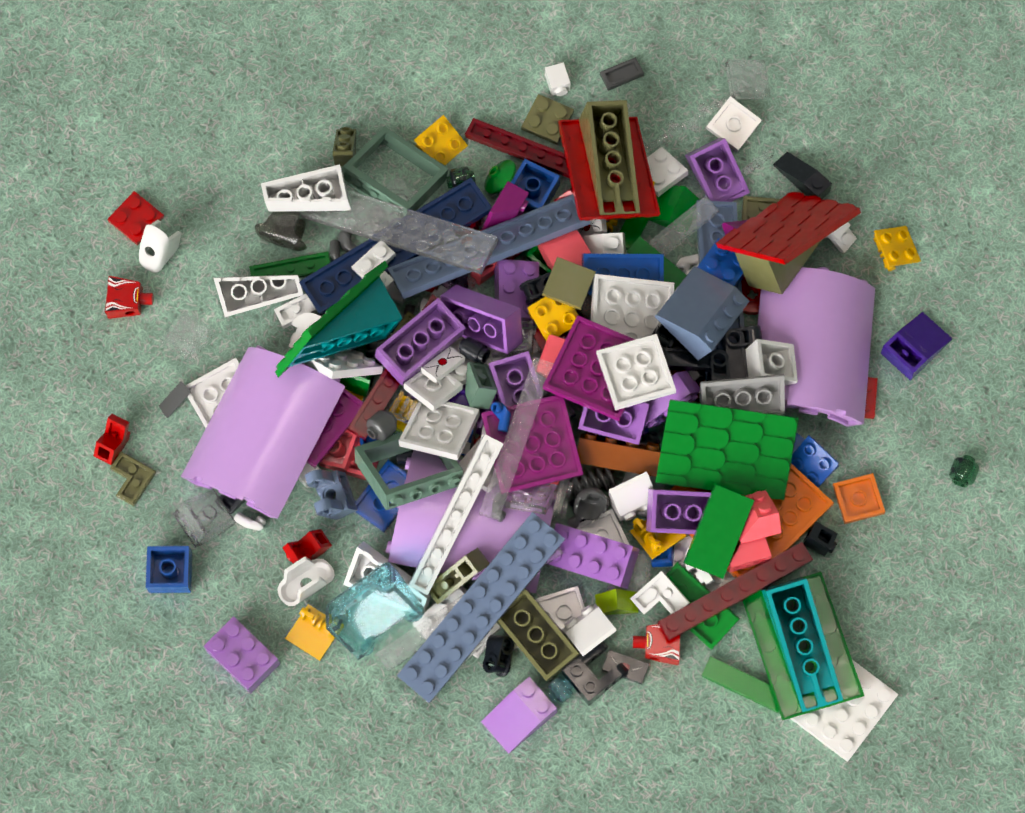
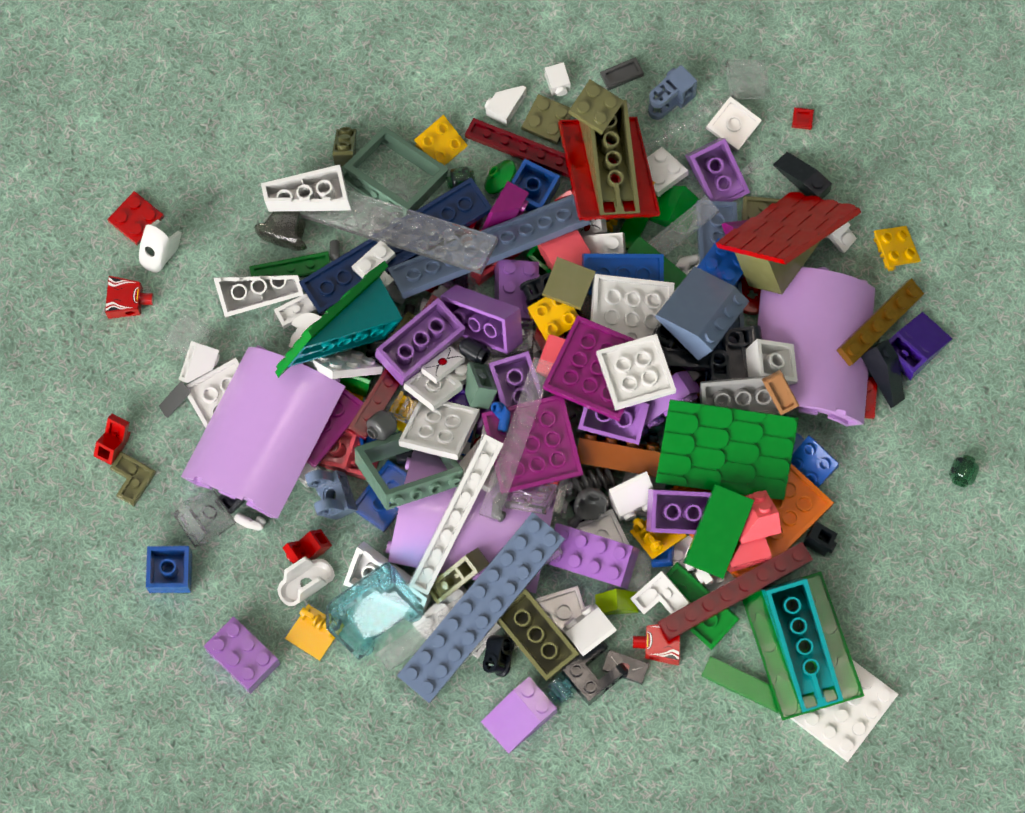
(198, 361): none -> white slope
(345, 241): dark grey arm -> none
(505, 104): none -> white slope
(595, 106): none -> olive plate
(678, 91): none -> sand blue brick
(780, 392): none -> medium nougat tile
(802, 118): none -> red tile
(858, 498): orange plate -> none
(880, 322): none -> pearl gold plate
(885, 370): none -> black slope

